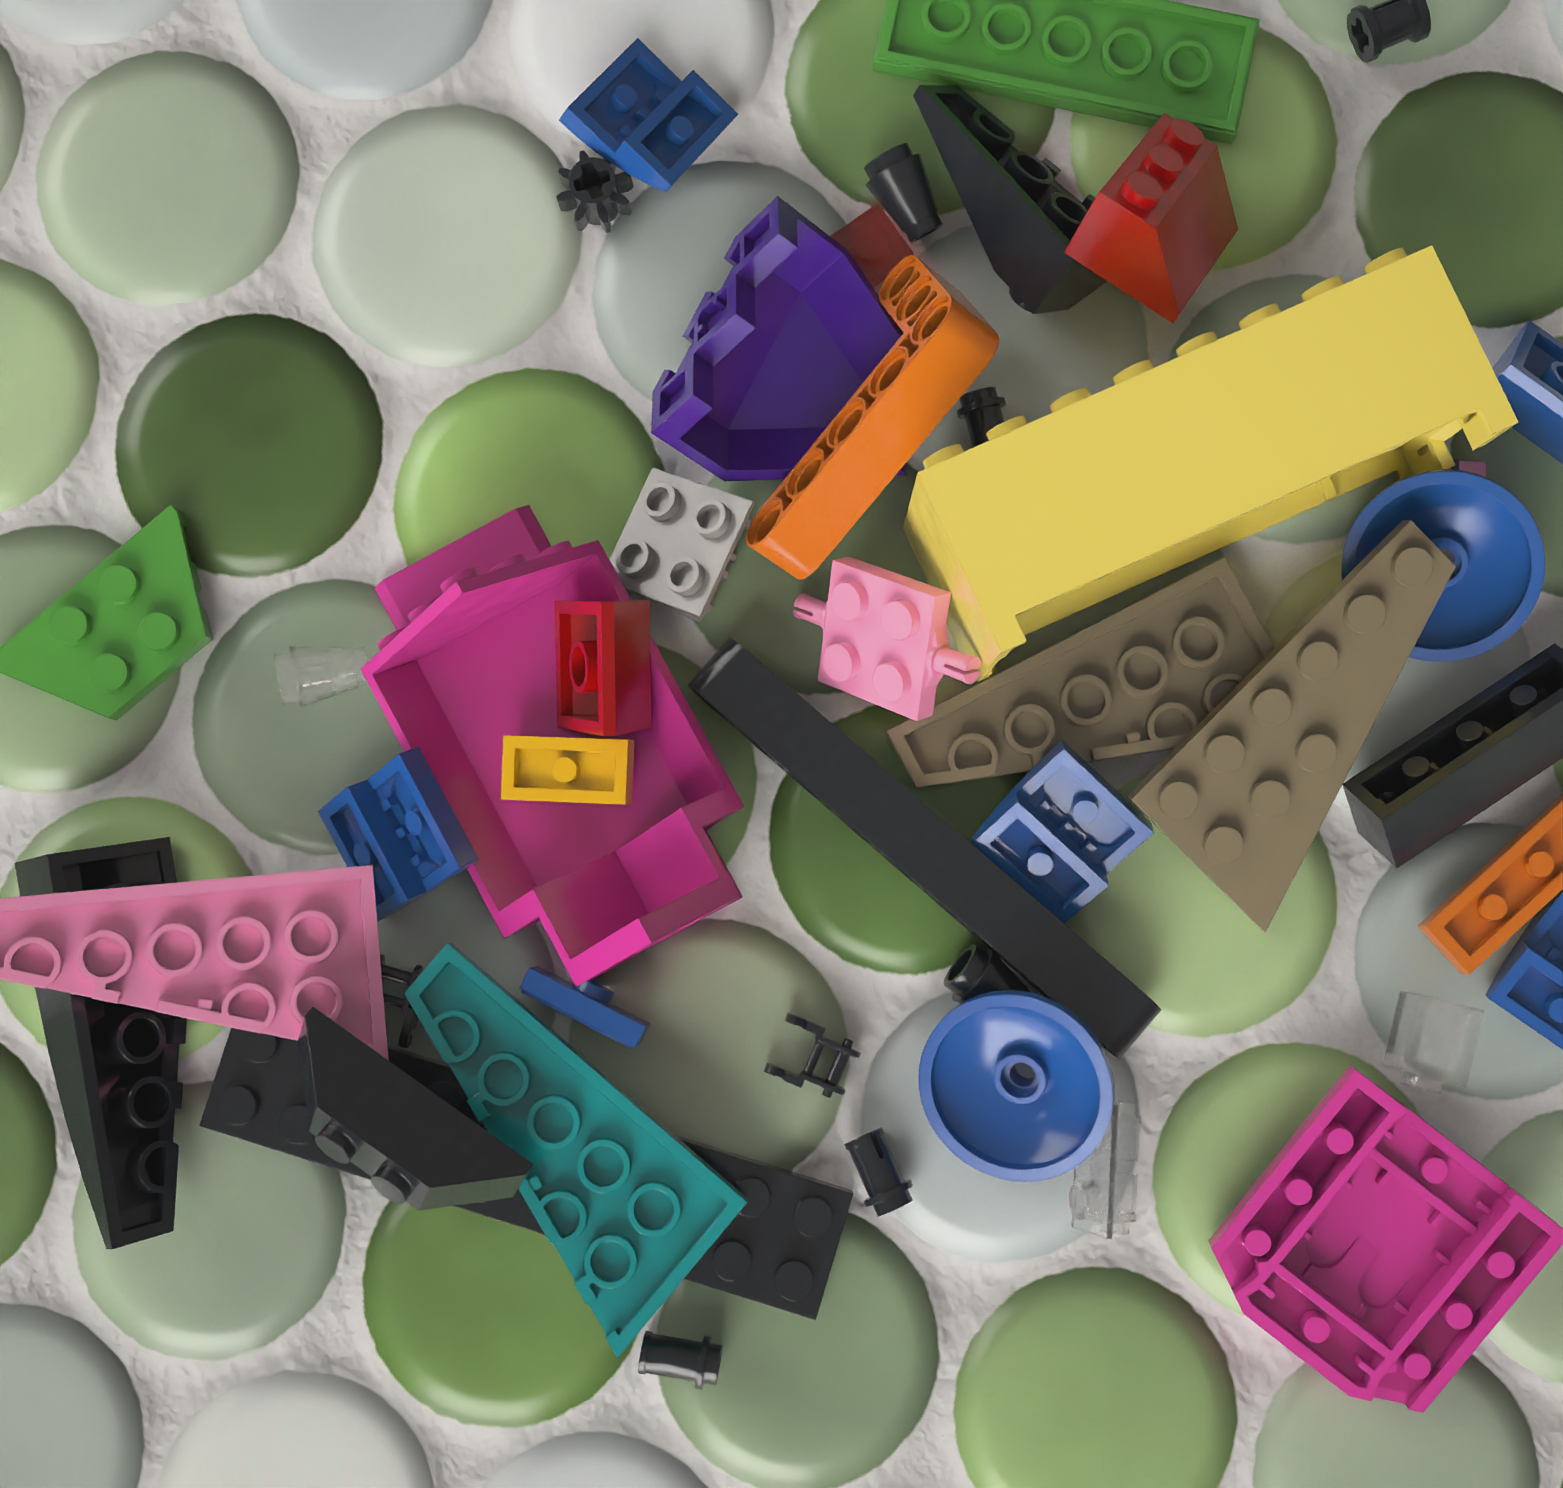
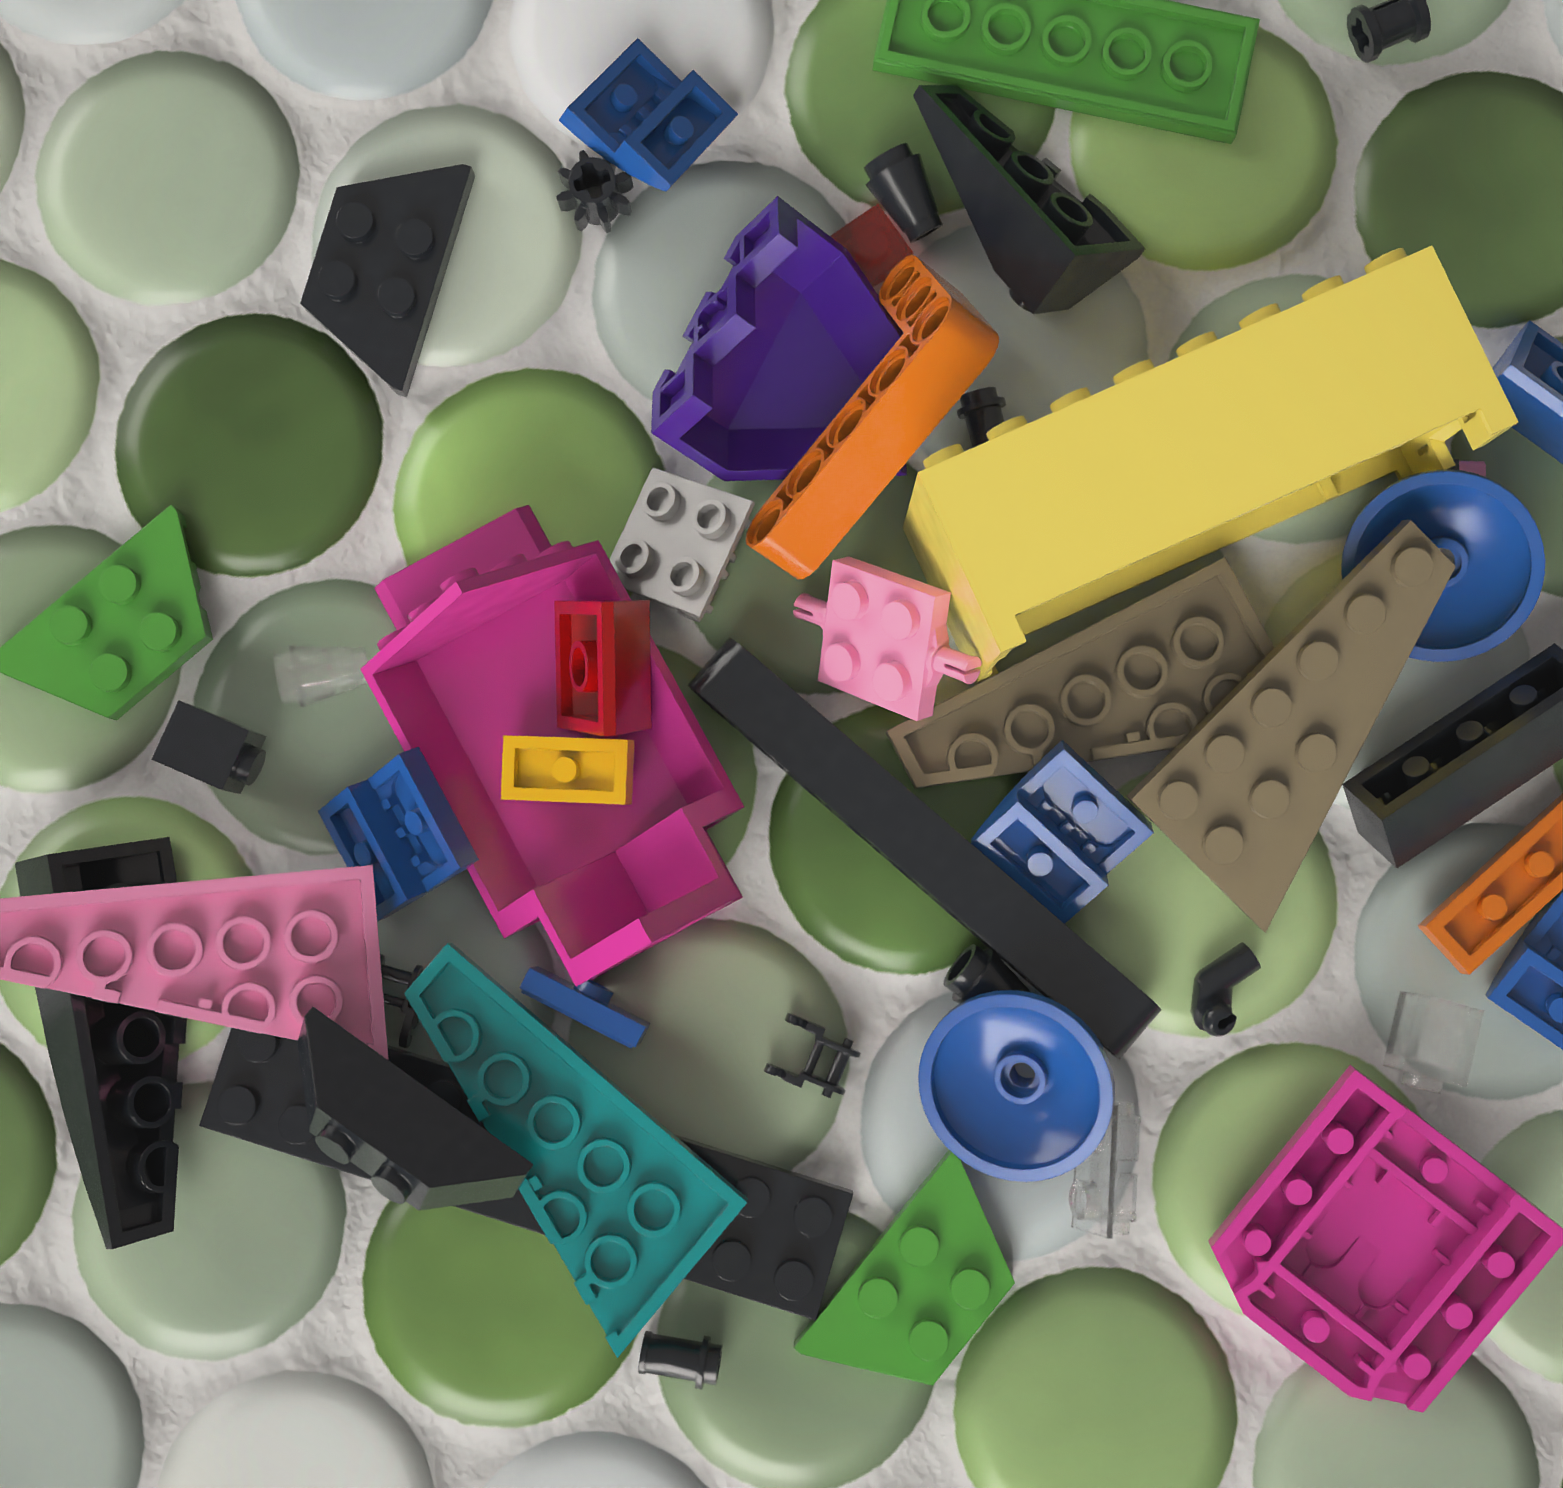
(211, 748): none -> black brick
(386, 265): none -> black wing
(879, 1172): black pin -> none
(917, 1286): none -> bright green wing
(1159, 219): red slope -> none
(1214, 987): none -> black arm

